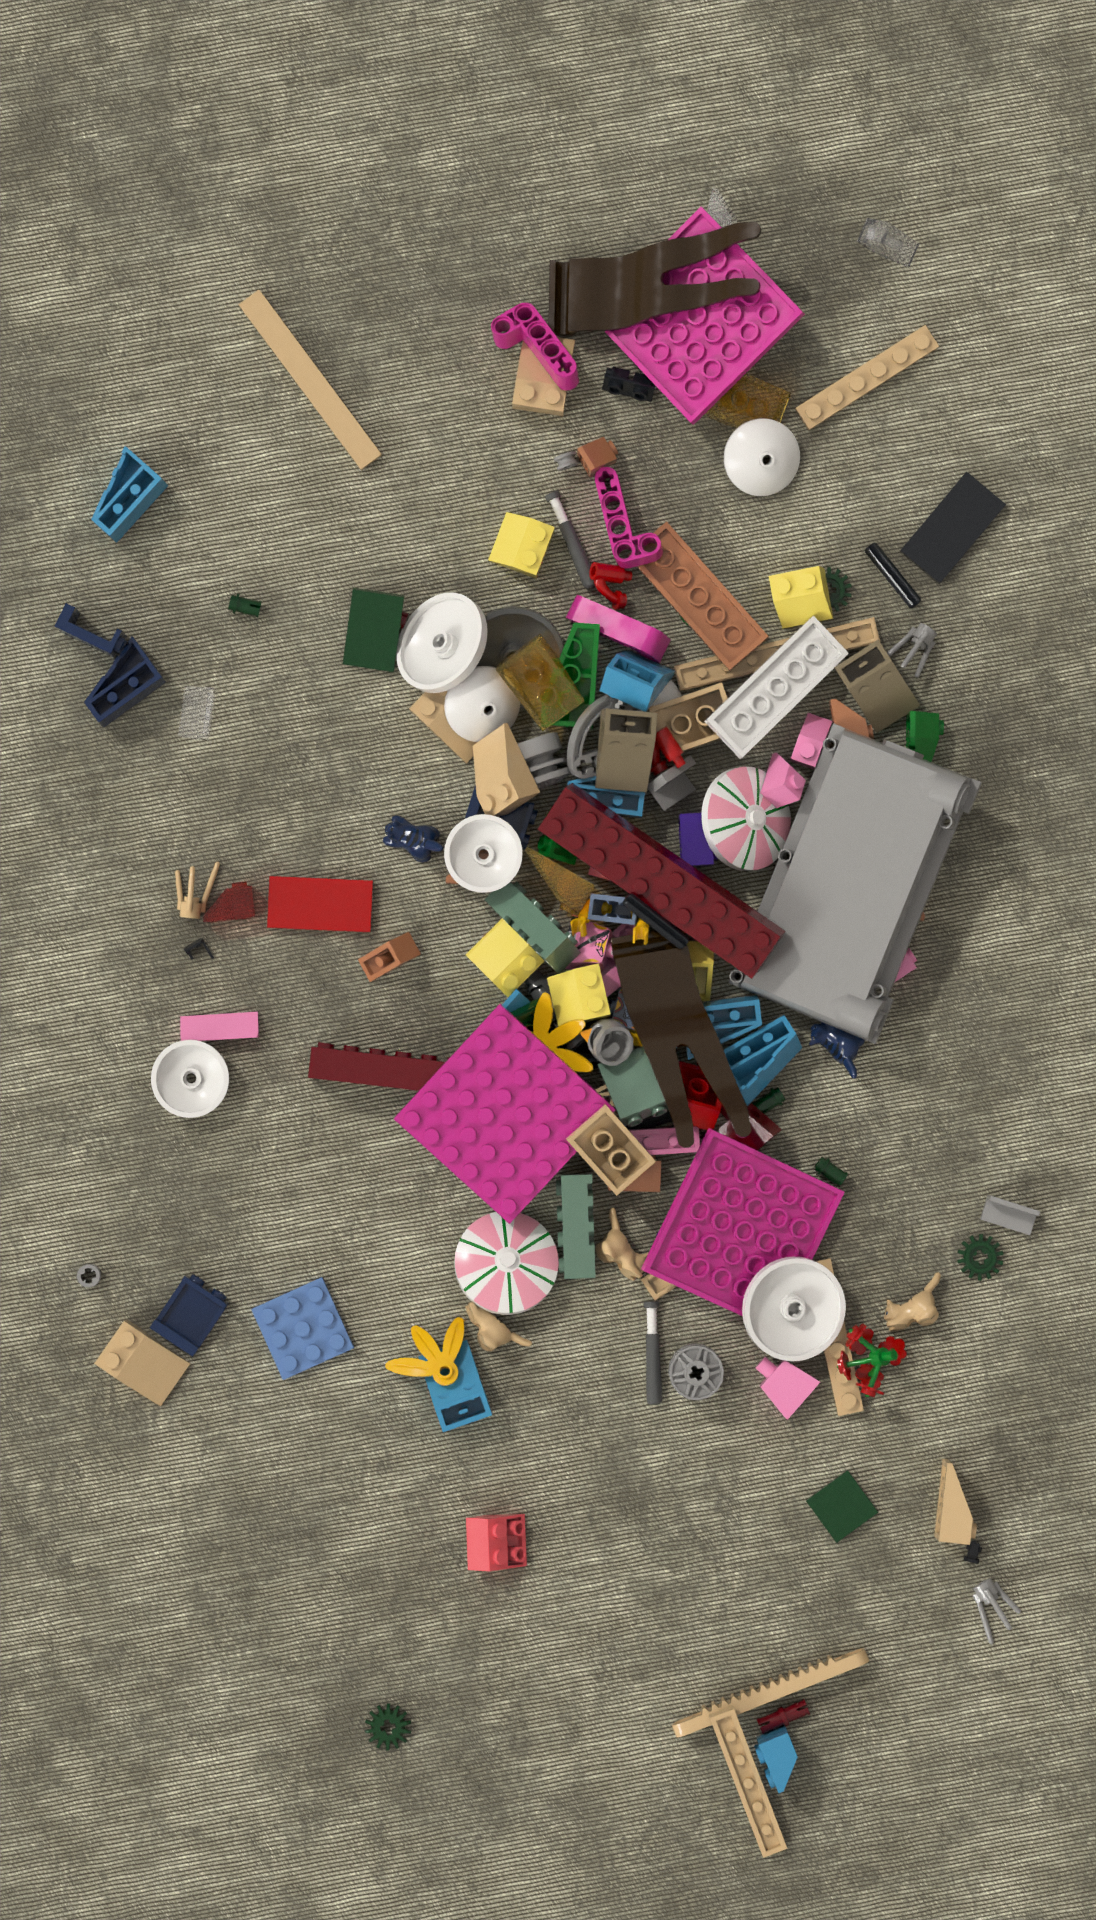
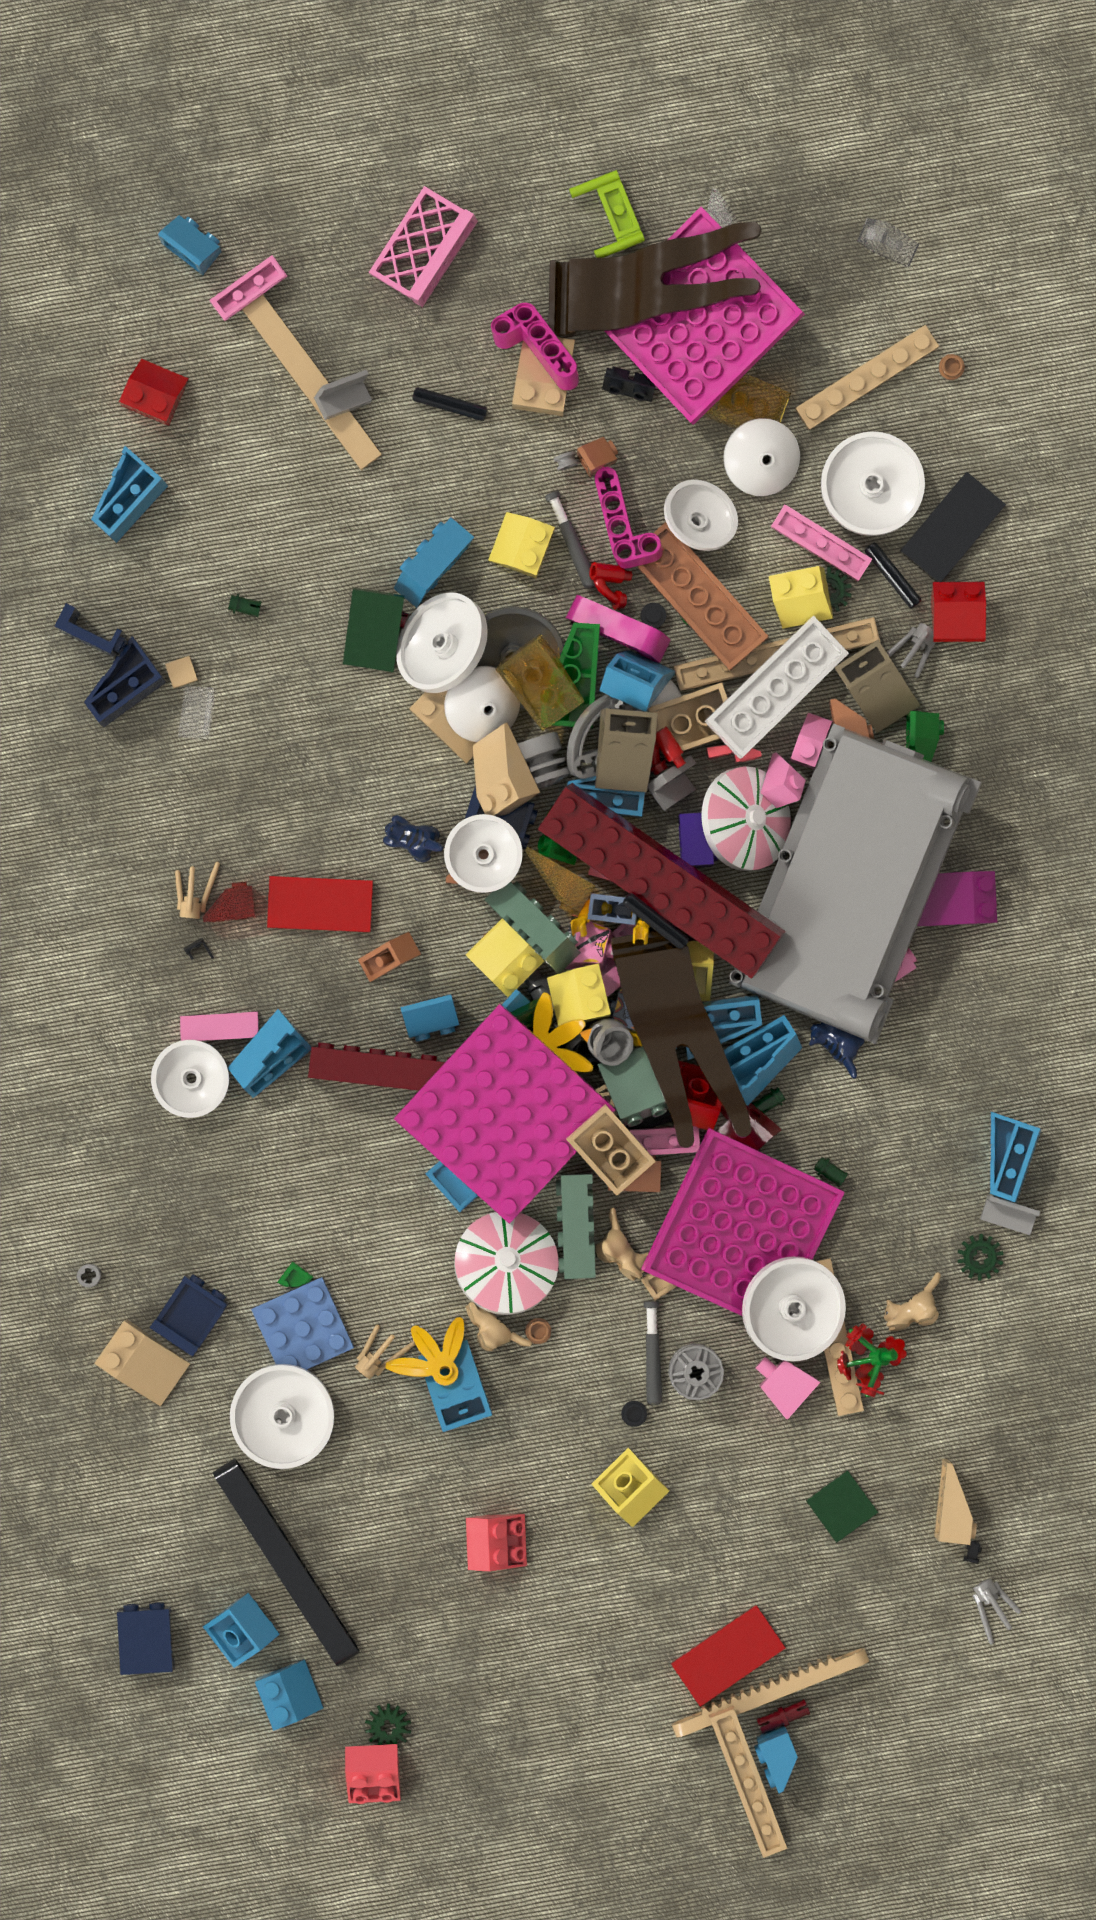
(145, 1639): none -> dark blue panel
(153, 392): none -> red slope
(181, 672): none -> tan tile
(190, 244): none -> dark azure slope
(241, 1630): none -> dark azure slope
(248, 288): none -> bright pink slope
(269, 1054): none -> dark azure wedge
(282, 1416): none -> white dish
(286, 1562): none -> black beam
(288, 1694): none -> dark azure slope
(294, 1276): none -> green tile
(343, 395): none -> light grey panel
(370, 1364): none -> tan plant
(372, 1773): none -> coral slope
(429, 1017): none -> dark azure slope
(432, 561): none -> dark azure wedge
(441, 258): none -> bright pink fence
(450, 404): none -> black axle
(451, 1186): none -> dark azure tile
(538, 1330): none -> medium nougat plate
(617, 211): none -> lime plate
(630, 1487): none -> light yellow slope
(634, 1413): none -> black plate
(653, 615): none -> black plate
(708, 508): none -> white dish
(723, 750): none -> coral slope
(728, 1655): none -> red tile
(821, 543): none -> bright pink plate
(872, 483): none -> white dish
(951, 367): none -> medium nougat plate
(958, 611): none -> red slope
(961, 900): none -> magenta slope
(1011, 1155): none -> dark azure wedge

